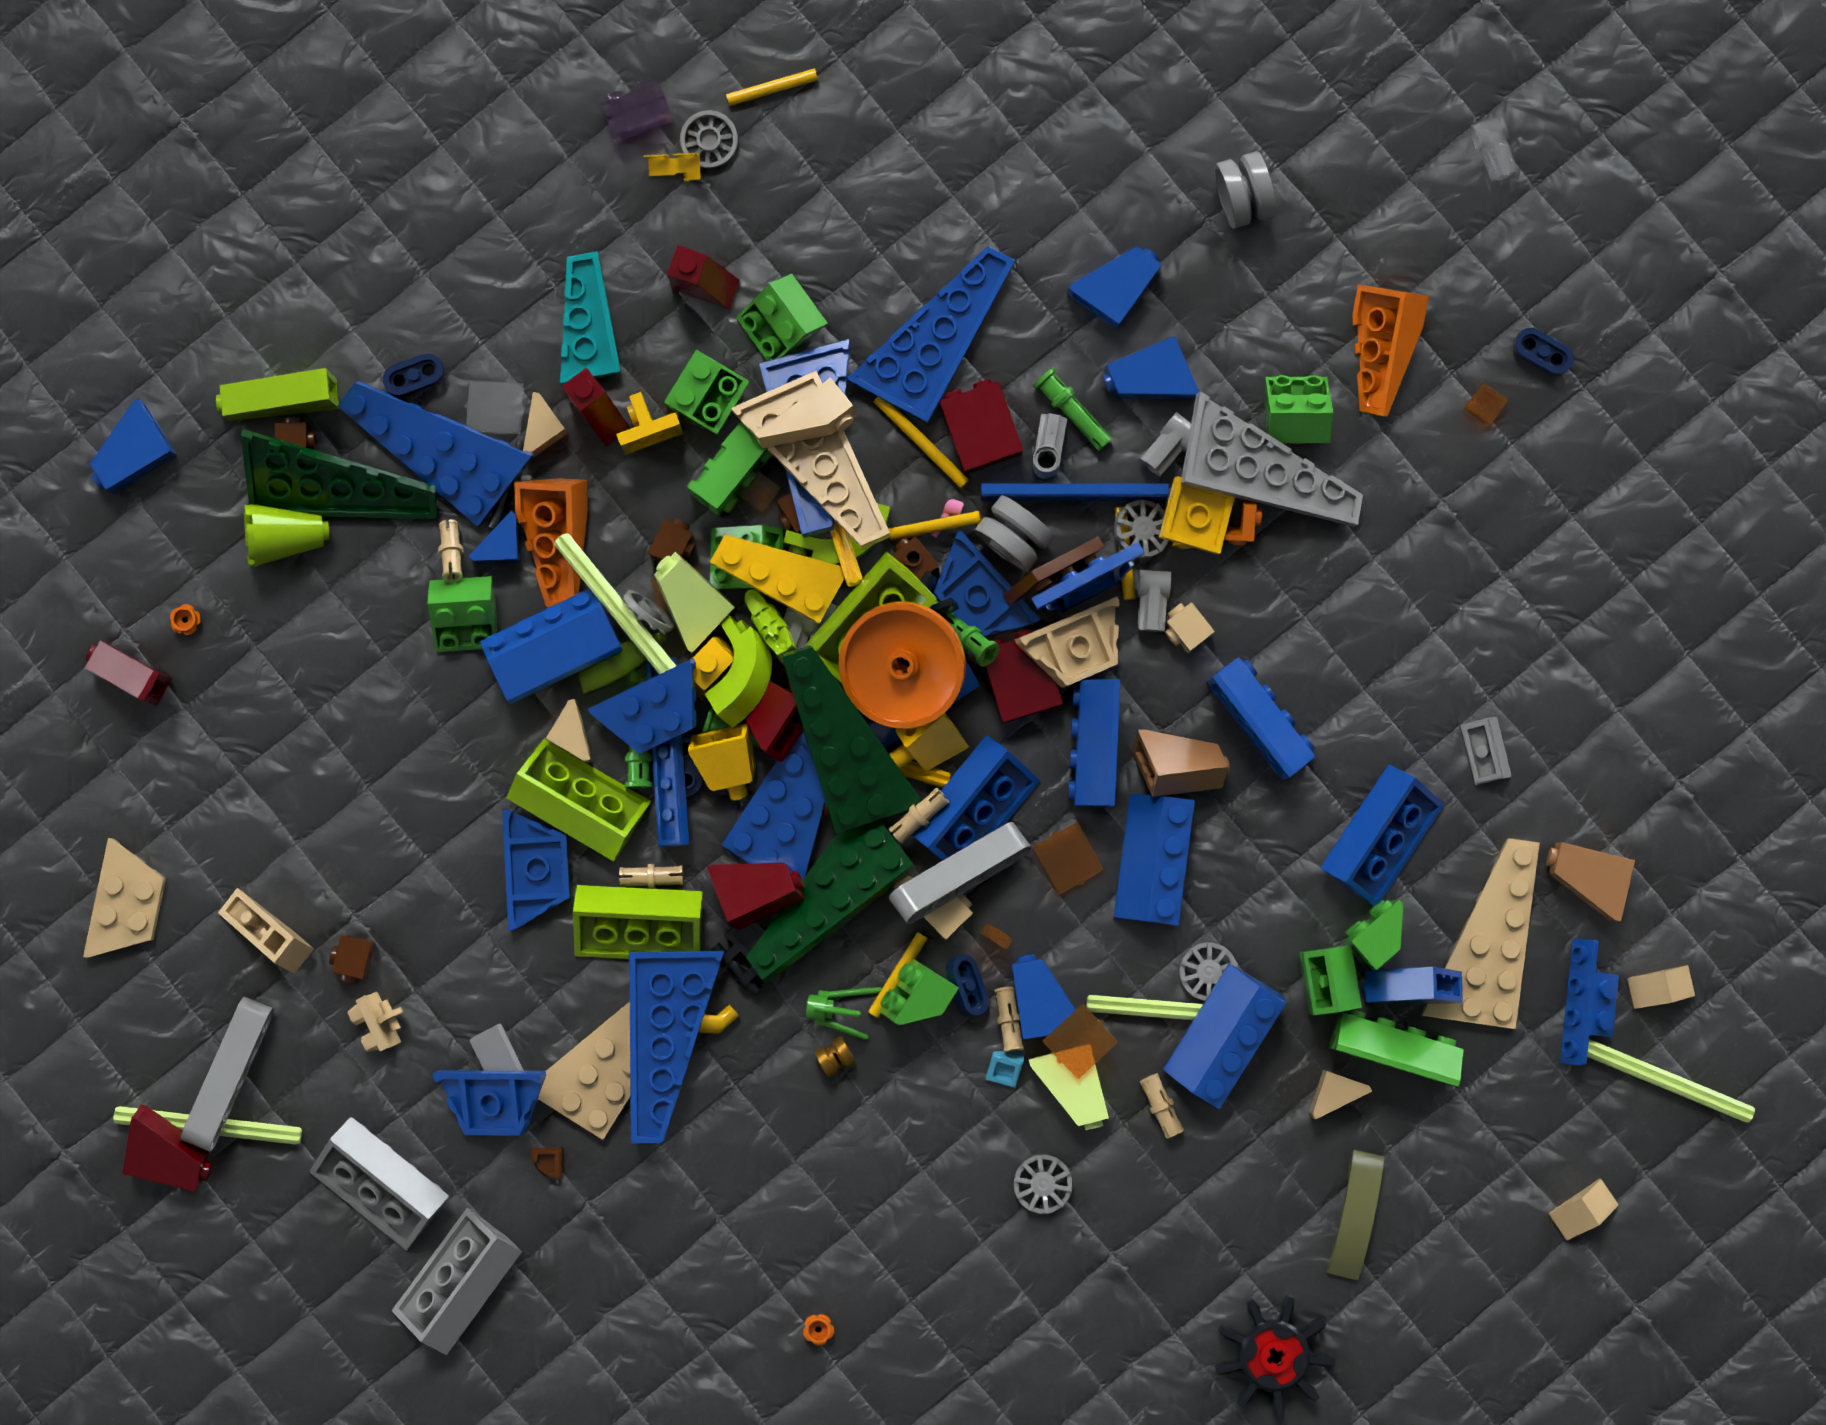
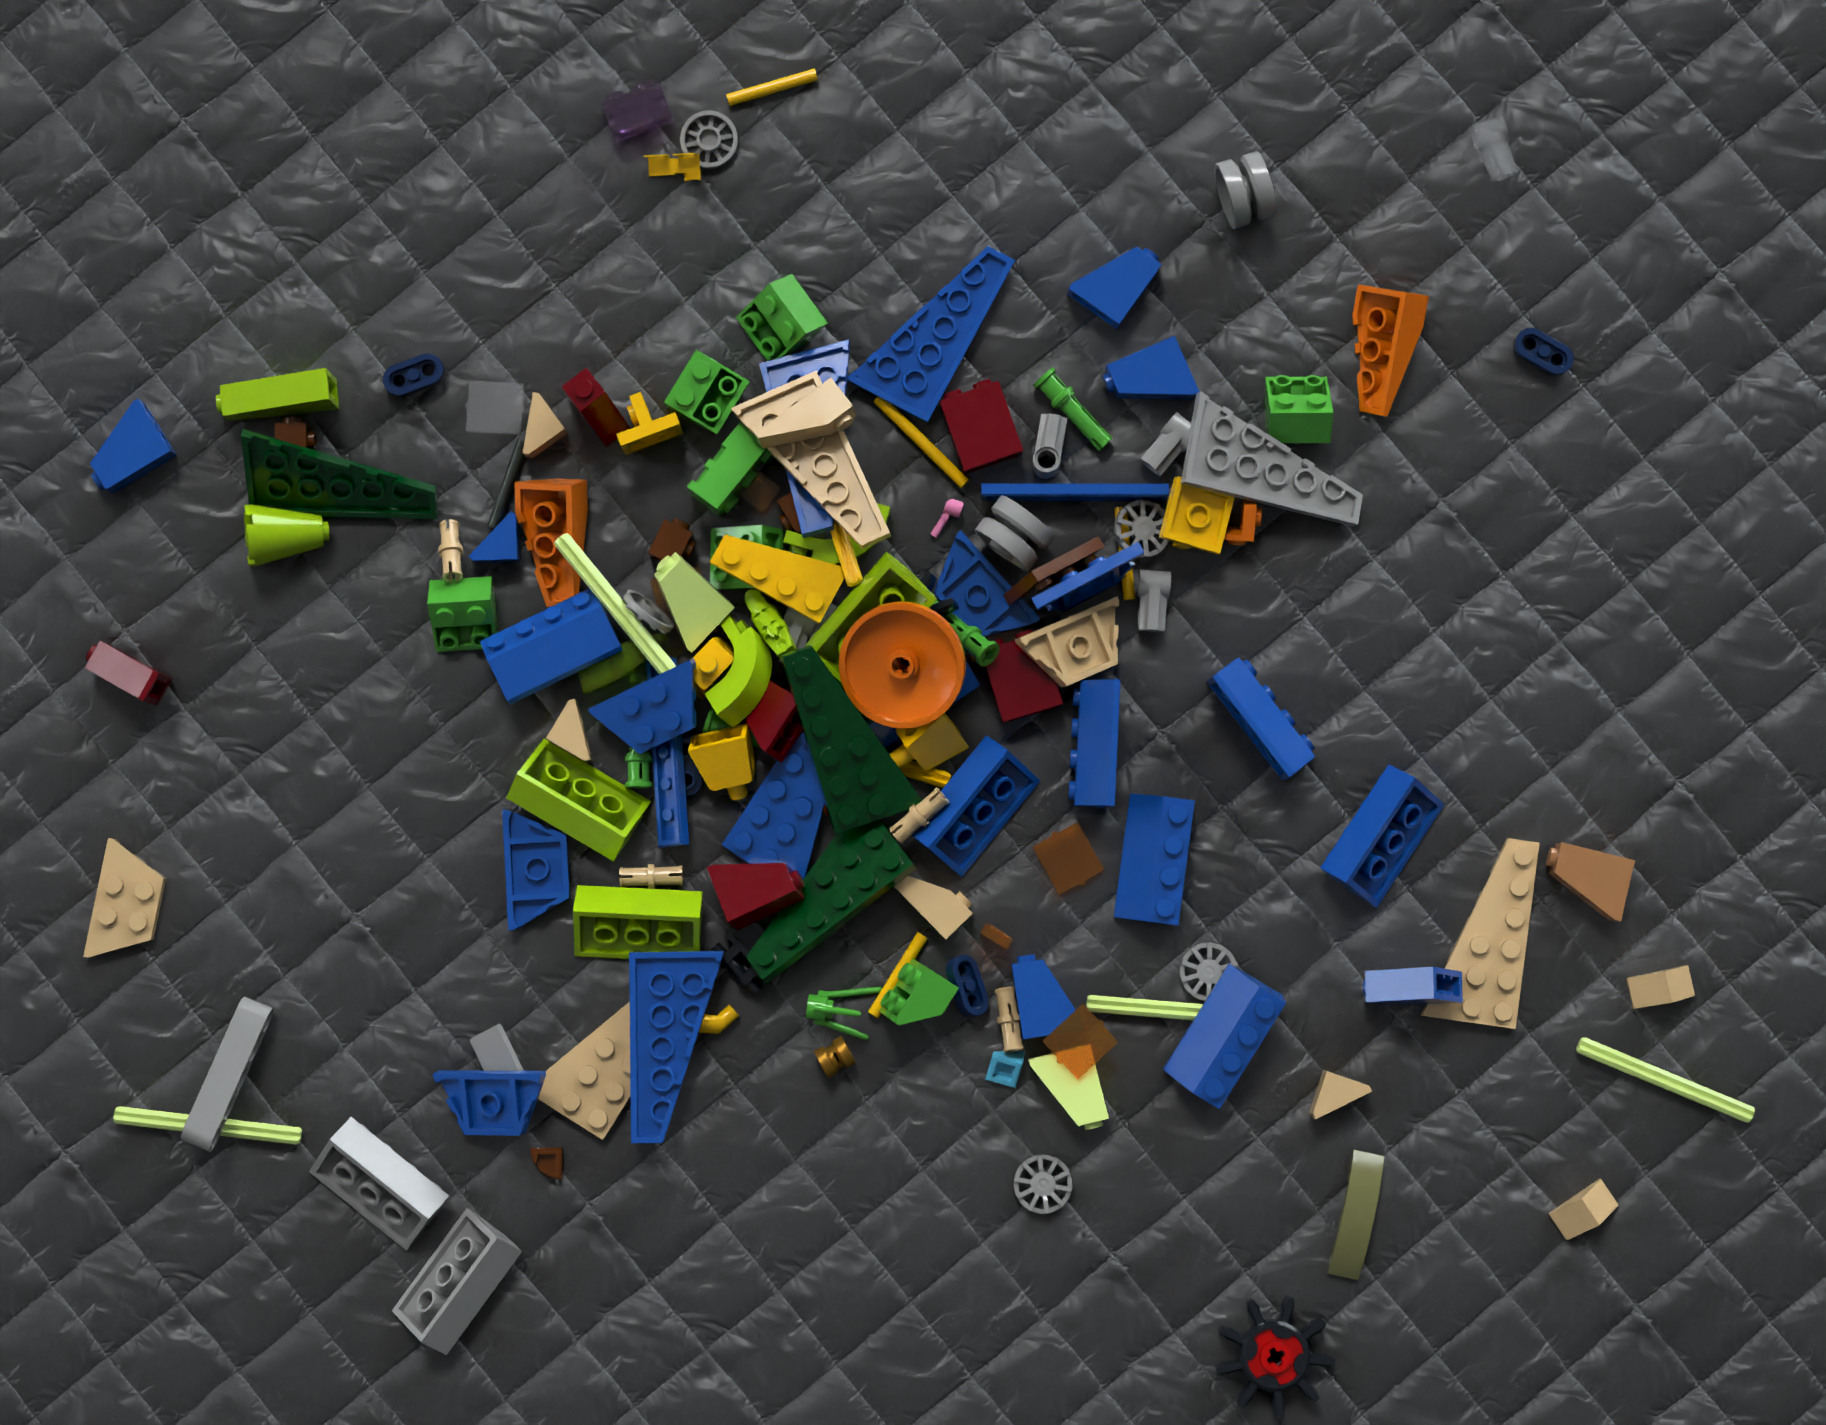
(160, 1155): dark red slope -> none
(177, 619): orange plate -> none
(265, 931): tan slope -> none
(352, 958): reddish brown brick -> none
(380, 1021): tan hips -> none
(458, 460): blue wing -> none
(587, 321): teal wing -> none
(702, 277): dark red slope -> none
(810, 1333): orange plate -> none
(915, 557): reddish brown brick -> none
(935, 525): yellow bar -> none
(960, 872): light grey beam -> none
(1161, 1105): tan pin -> none
(1179, 763): medium nougat slope -> none
(1187, 627): tan brick -> none
(1329, 980): bright green slope -> none
(1379, 936): bright green slope -> none
(1397, 1048): bright green slope -> none
(1485, 404): clear orange tile -> none
(1486, 750): light grey slope -> none
(1588, 1002): blue bracket -> none

